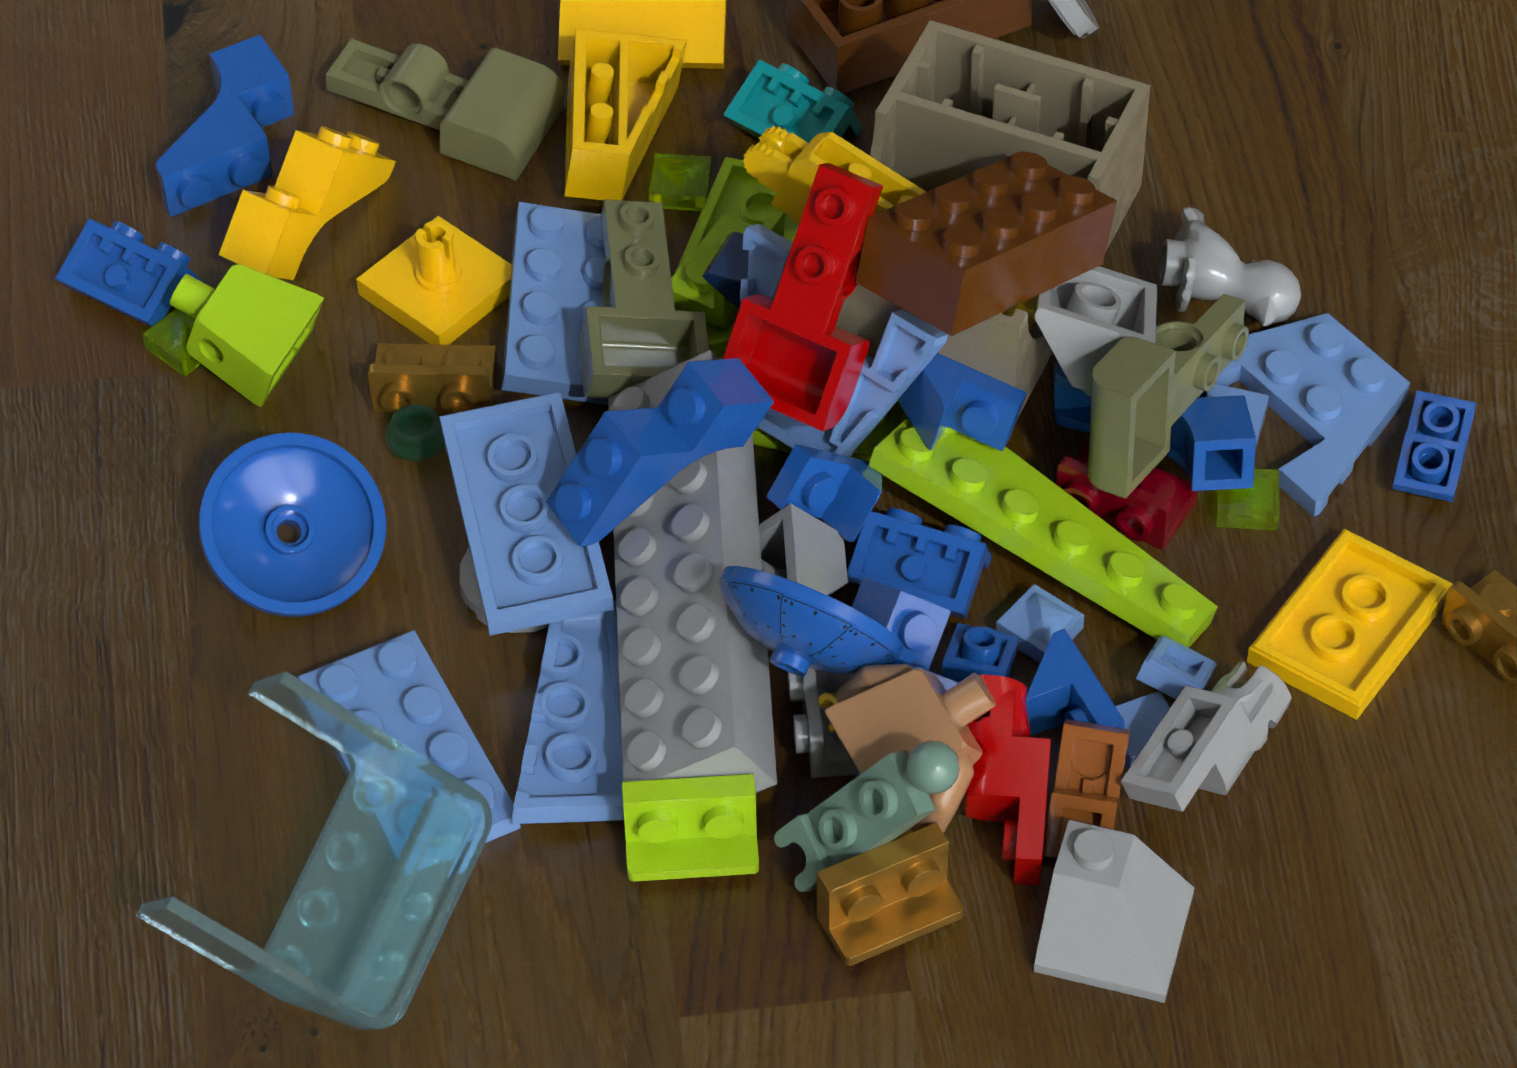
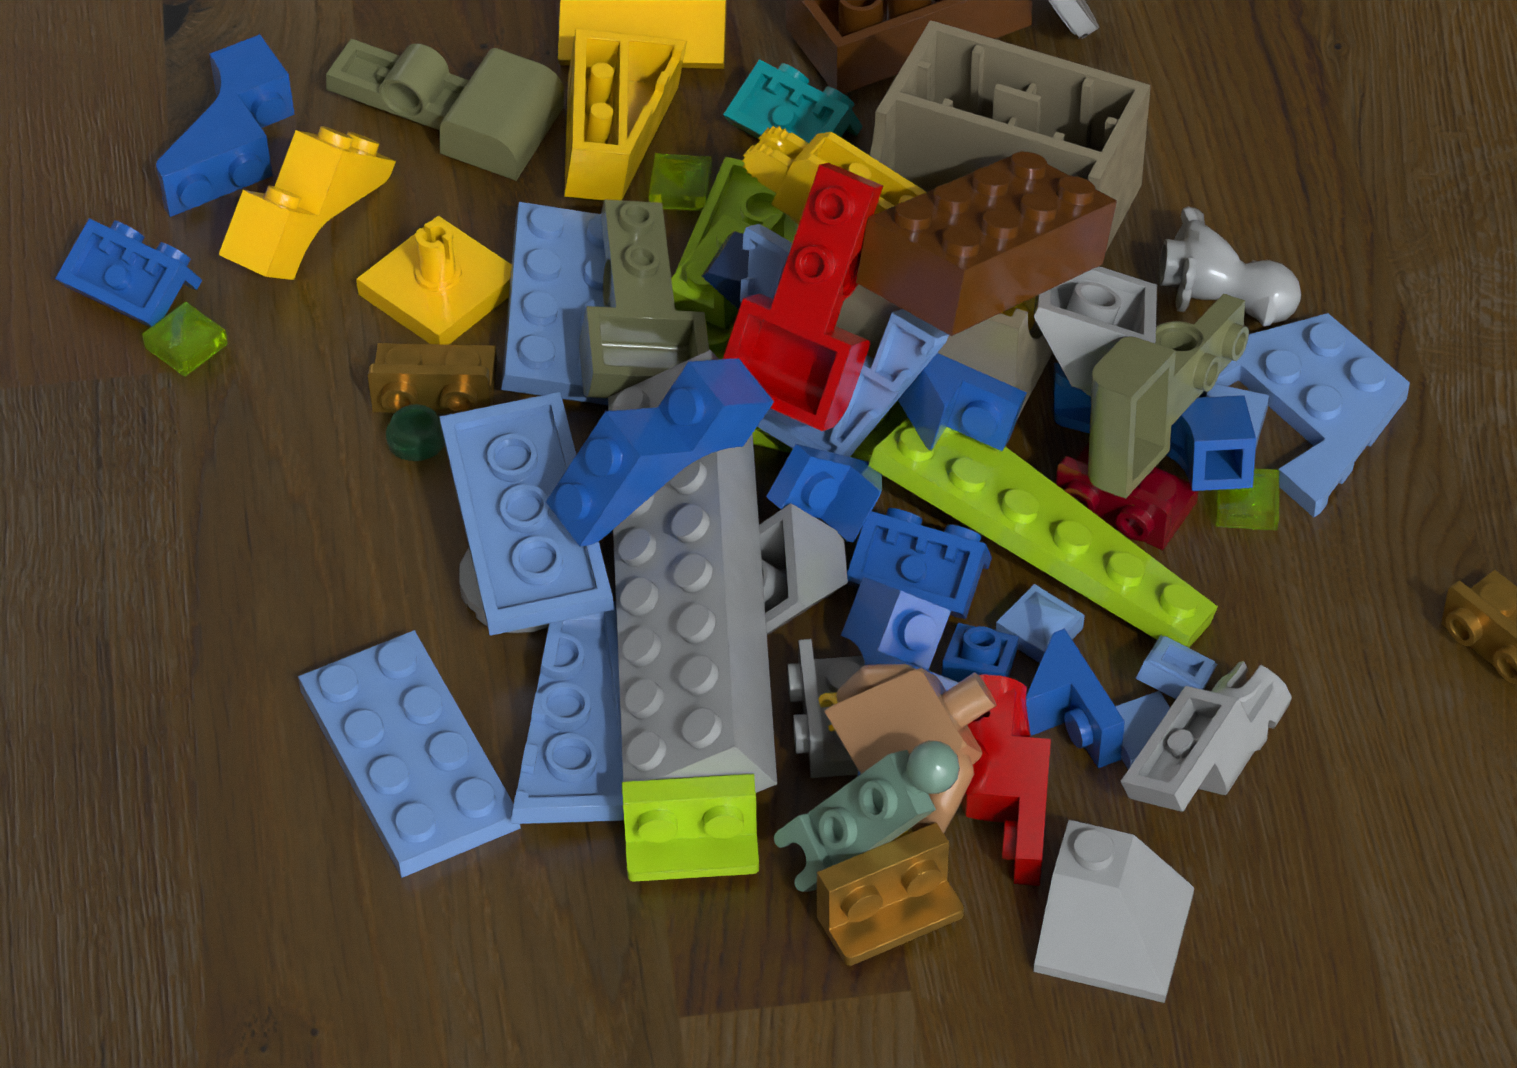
(247, 327): lime torso -> none
(301, 485): blue dish -> none
(372, 885): clear light blue windscreen -> none
(805, 625): blue dish -> none
(1086, 779): dark orange slope -> none
(1349, 623): yellow tile -> none
(1434, 446): blue slope -> none

